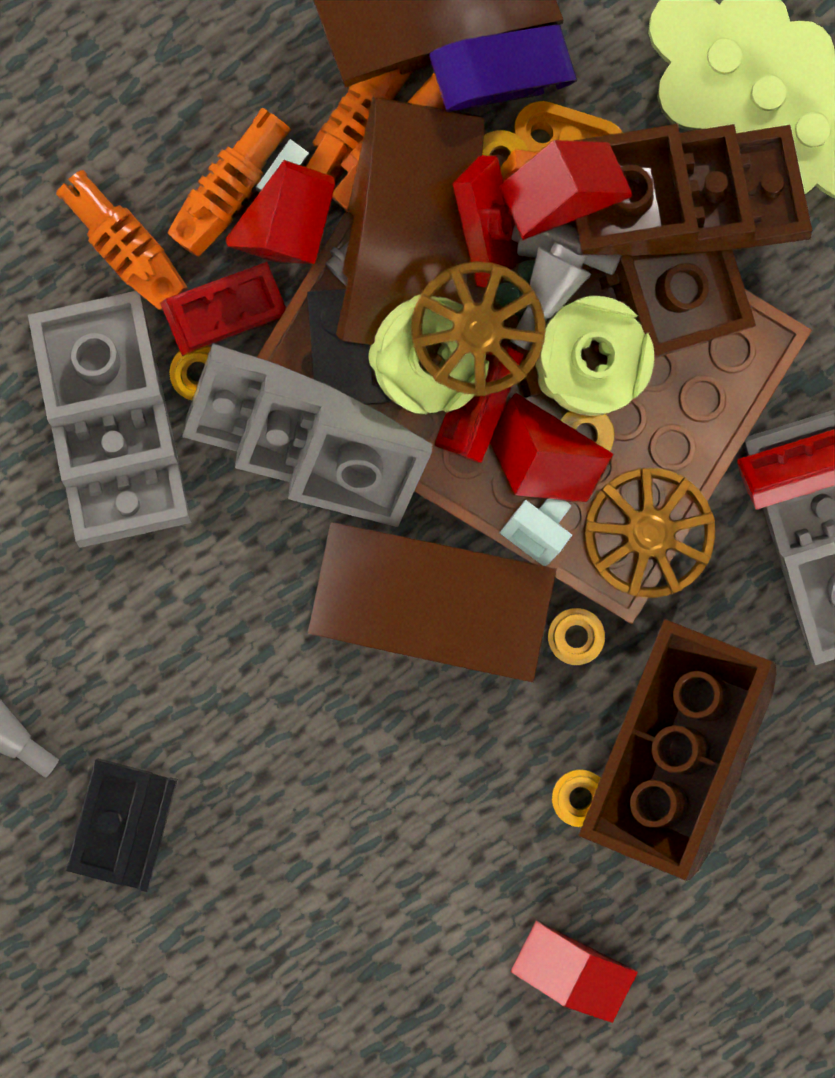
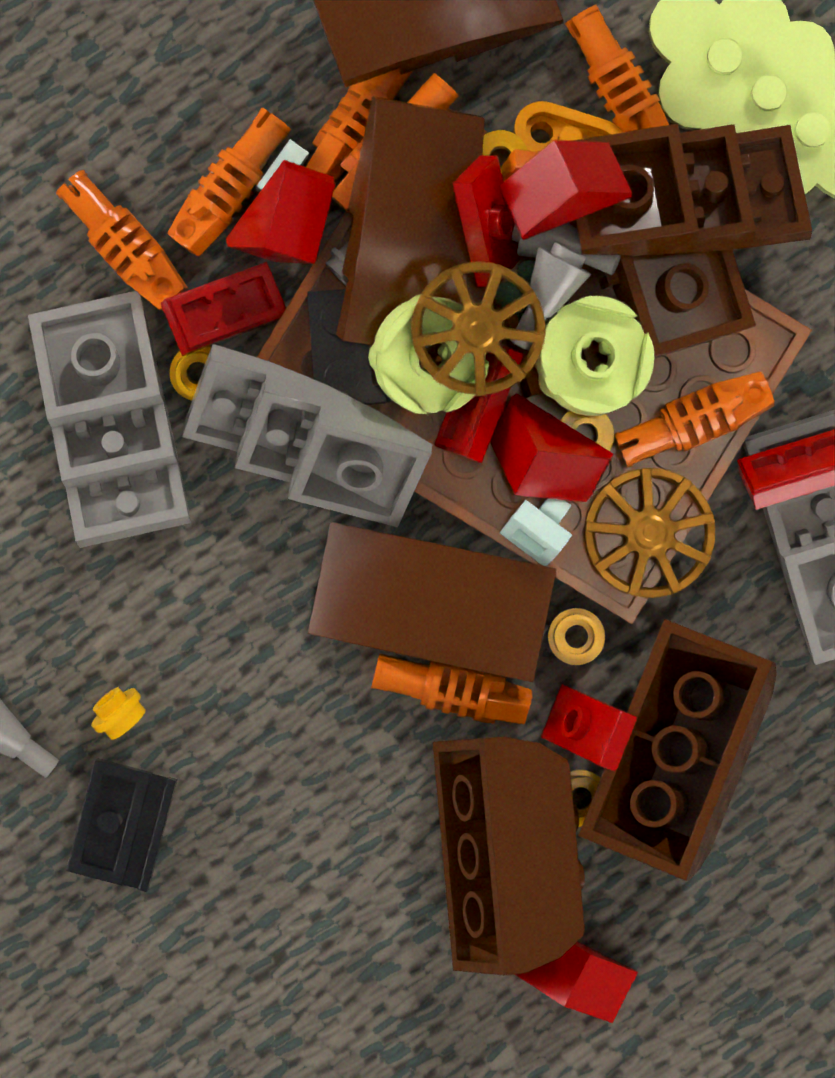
(117, 712): none -> yellow plate
(454, 689): none -> orange hinge
(502, 67): dark purple beam -> none
(508, 853): none -> reddish brown windscreen
(589, 727): none -> red plate
(615, 74): none -> orange hinge
(698, 417): none -> orange hinge

